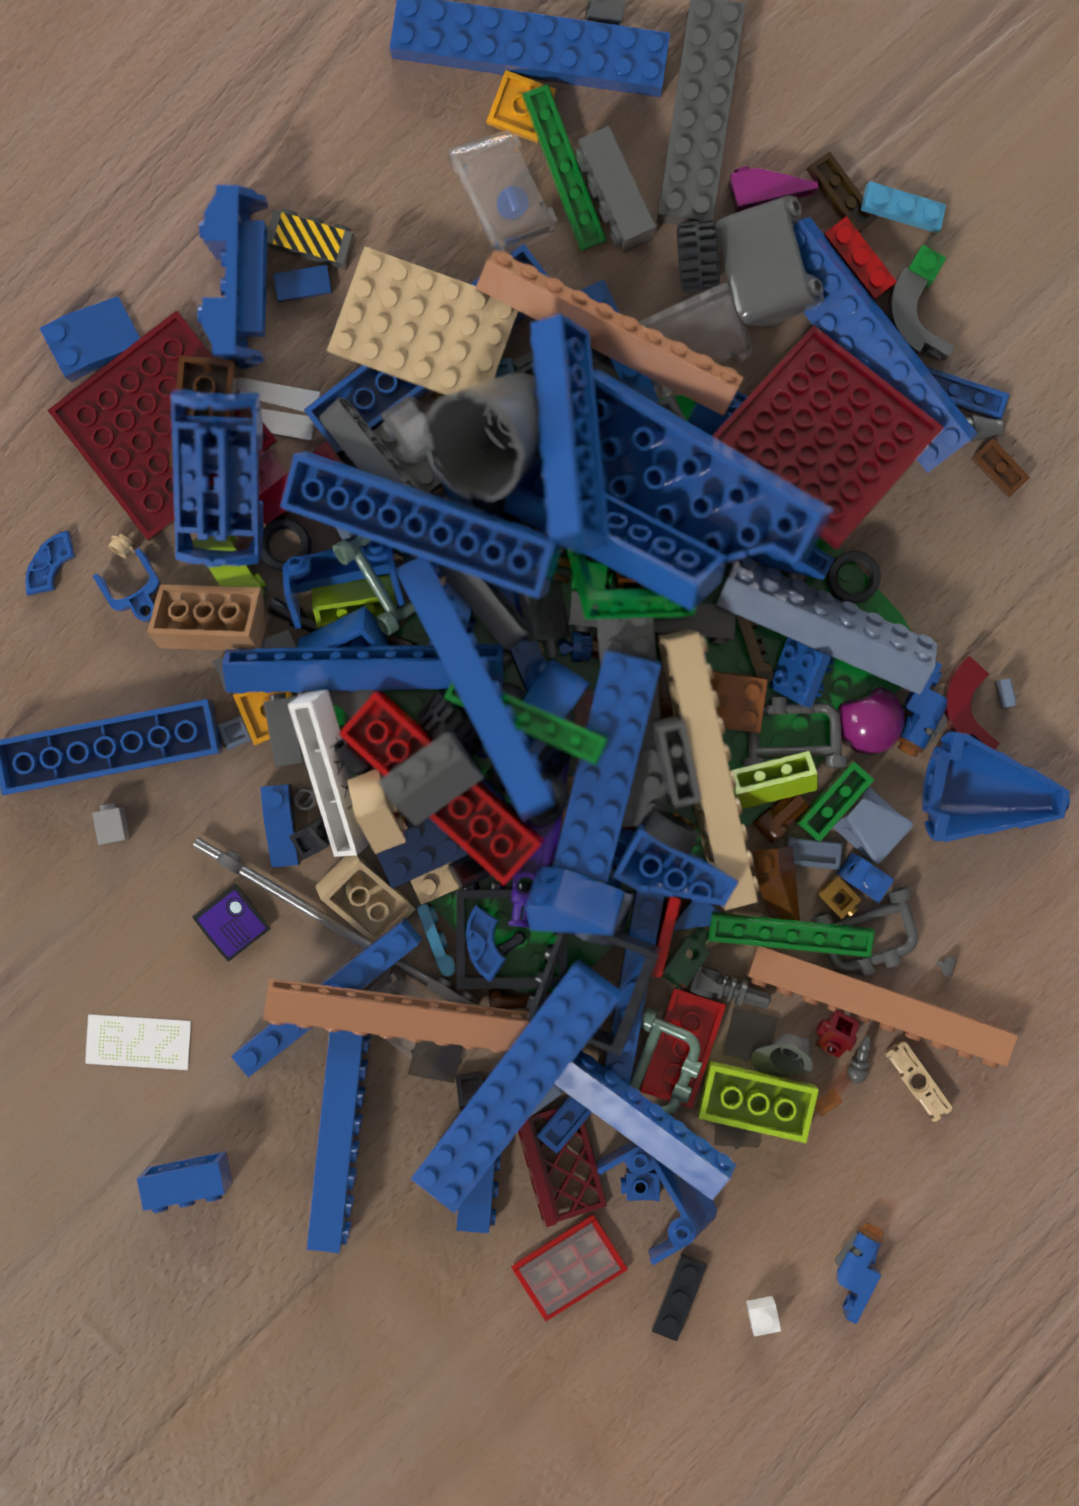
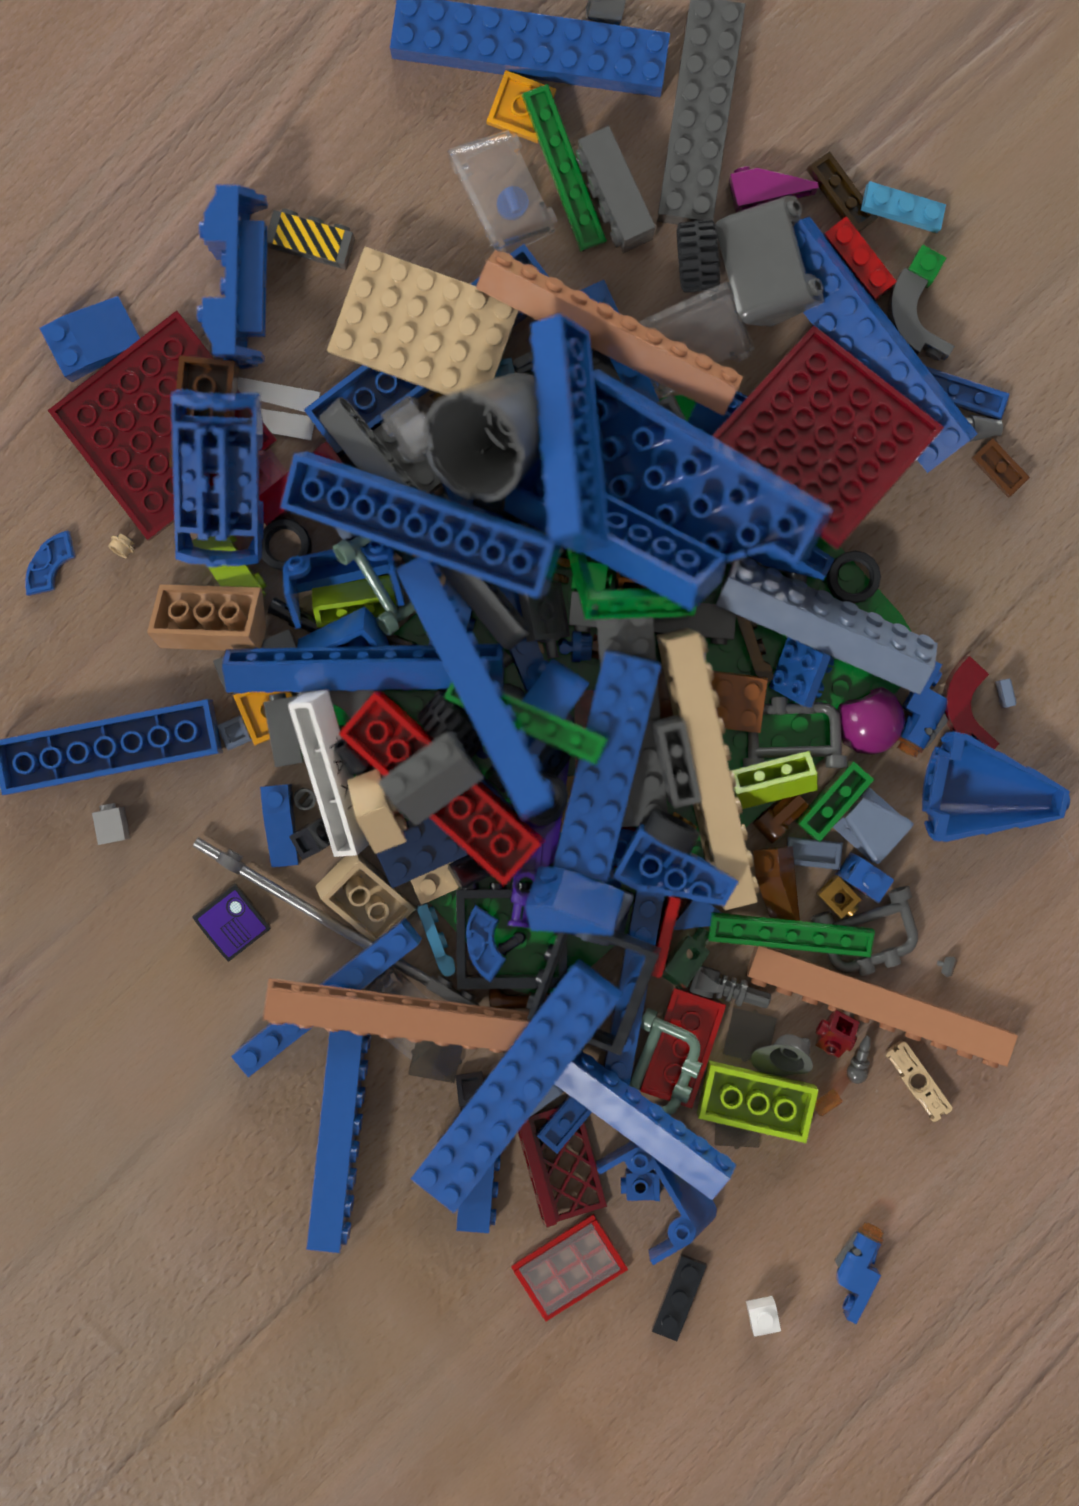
(138, 601): blue piece -> none
(138, 1042): white sticker -> none
(184, 1182): blue brick -> none
(302, 283): blue tile -> none

